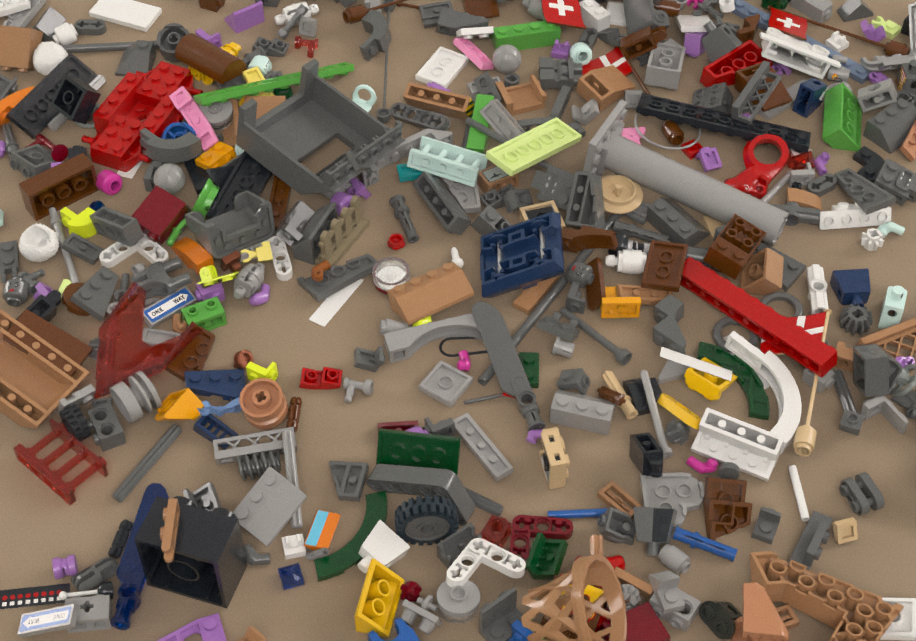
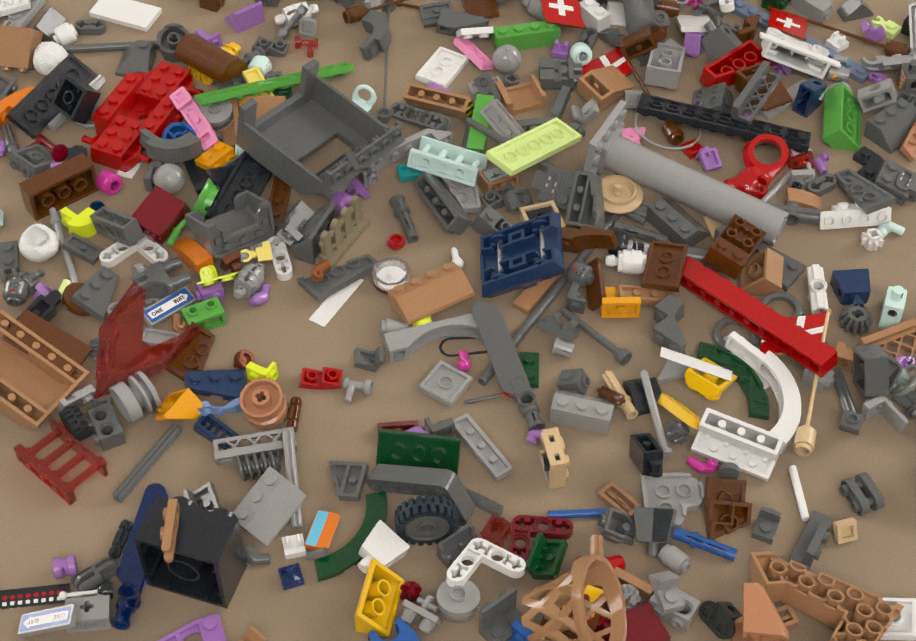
(117, 294): dark grey bar -> none

